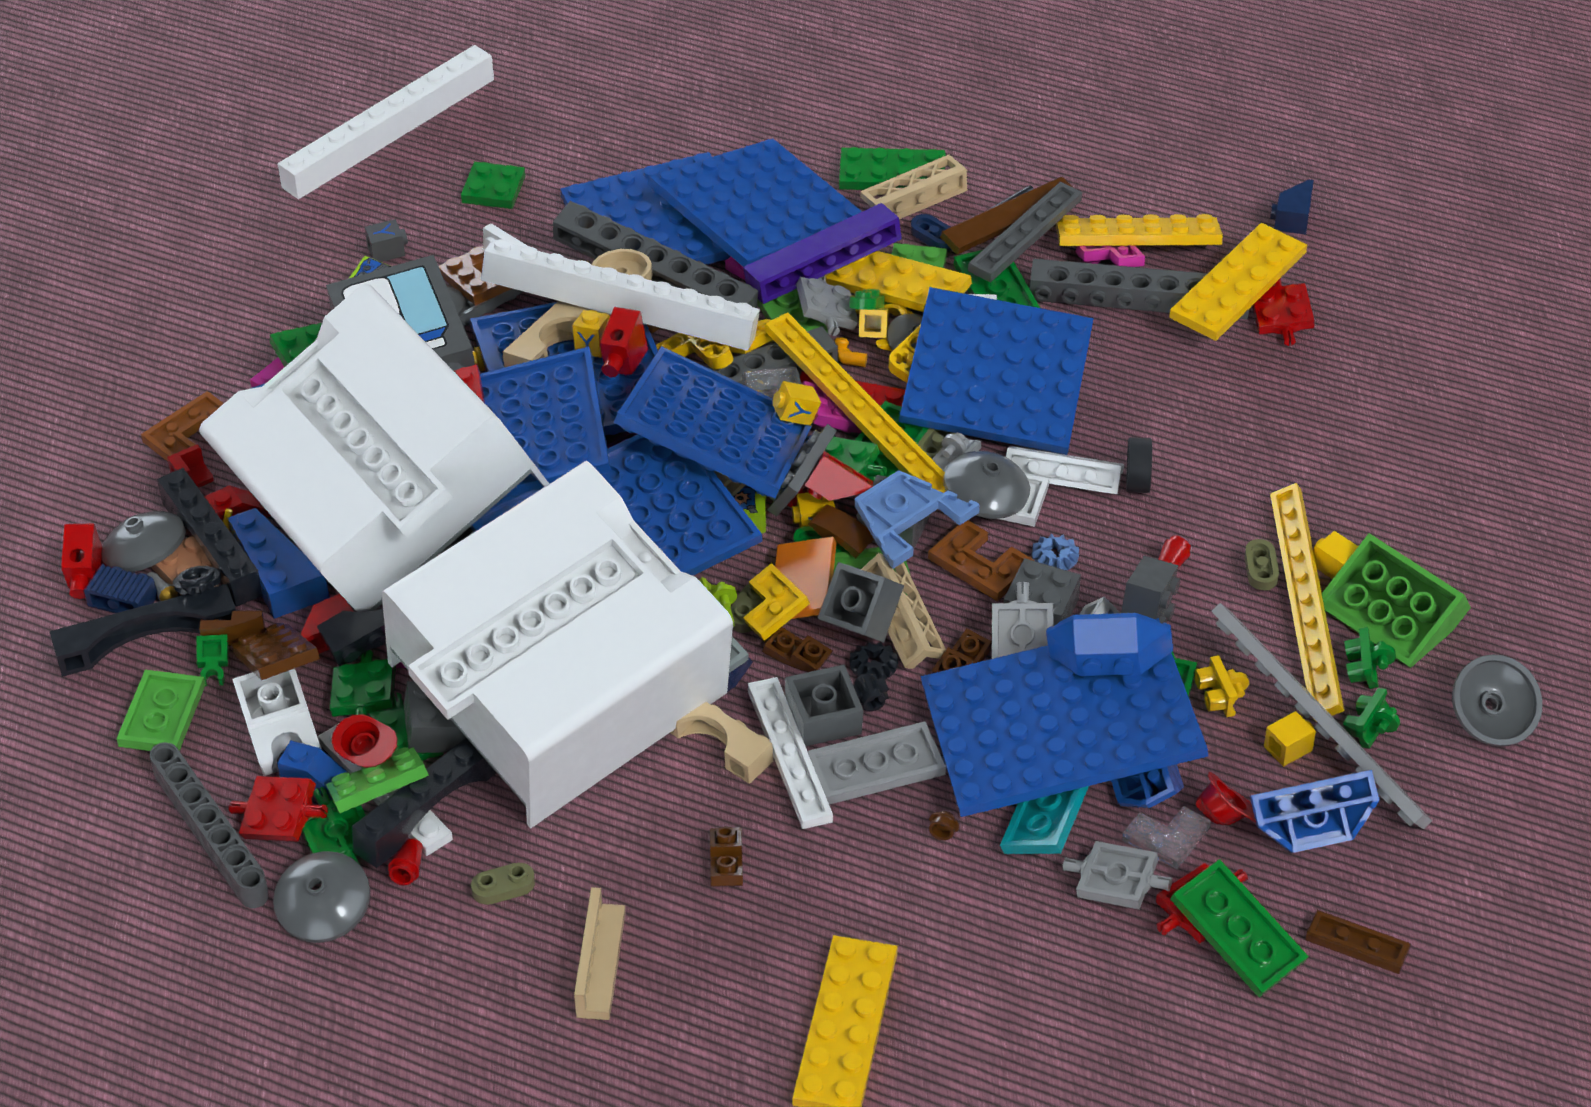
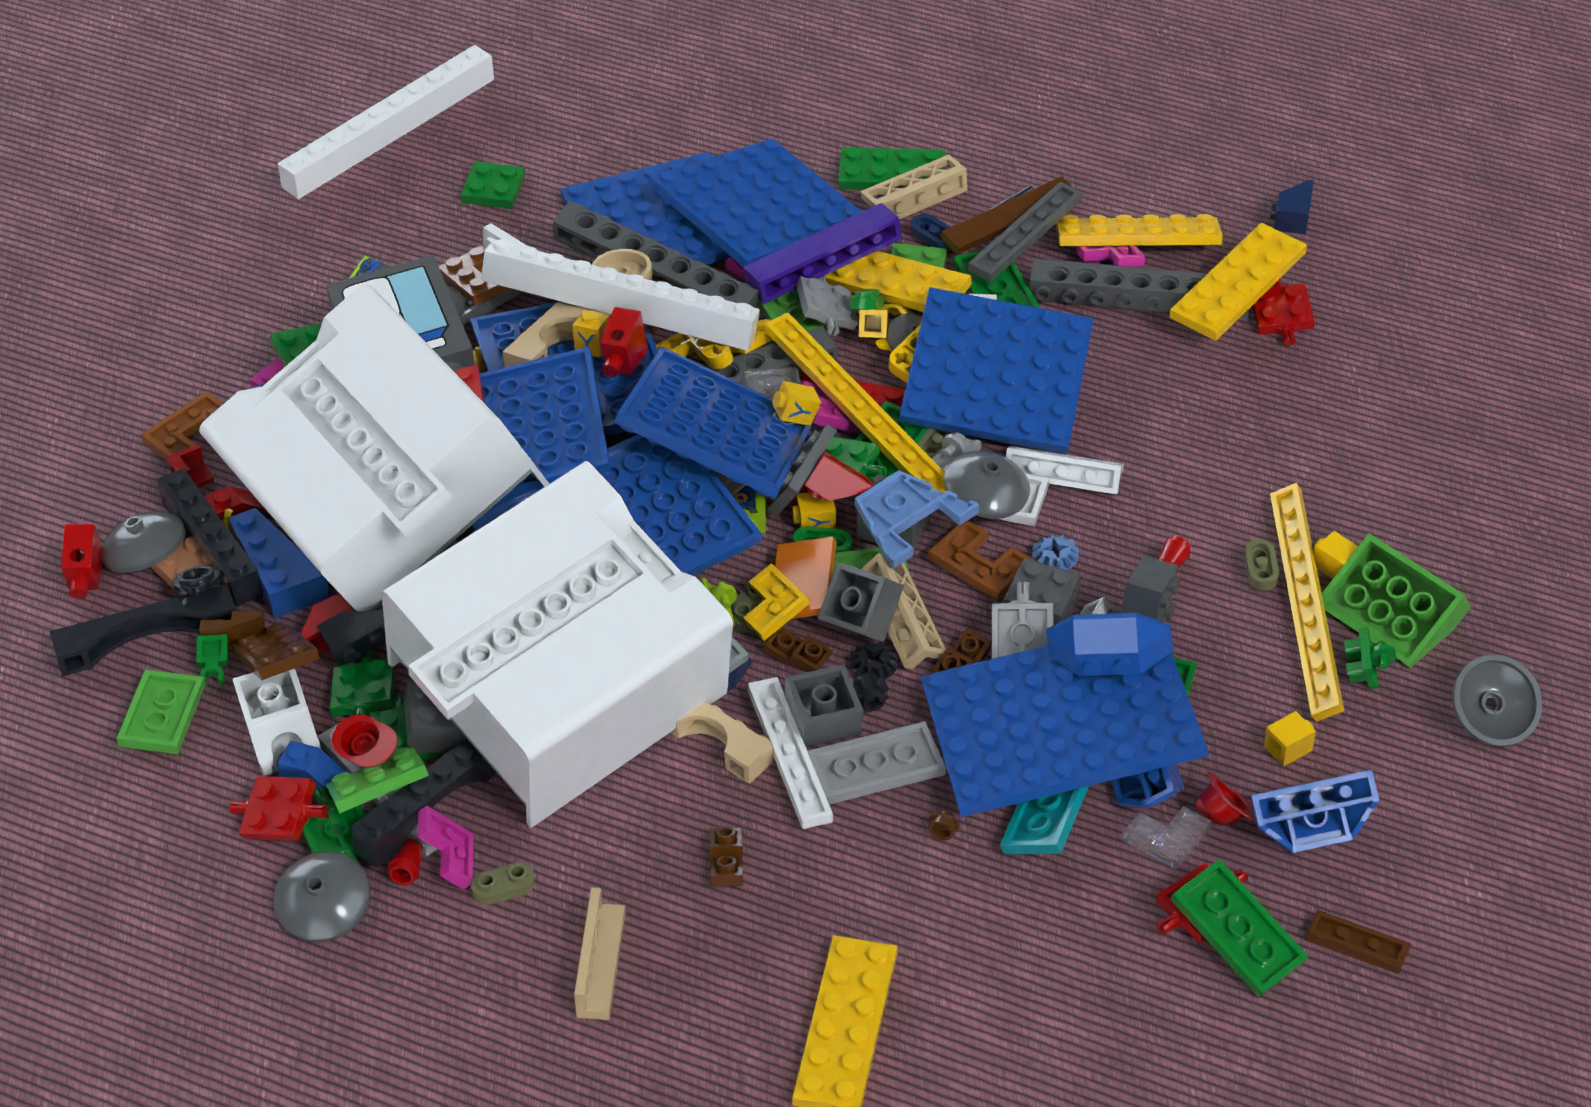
(118, 590): dark blue brick -> none
(164, 590): piece -> none
(209, 825): dark grey beam -> none
(386, 240): dark grey brick -> none
(453, 841): none -> dark pink plate
(845, 529): reddish brown slope -> none
(848, 357): light orange arm -> none
(1117, 874): light grey plate -> none
(1139, 465): black tyre -> none
(1226, 686): yellow hips -> none
(1326, 725): light grey plate -> none
(1374, 719): green hips -> none

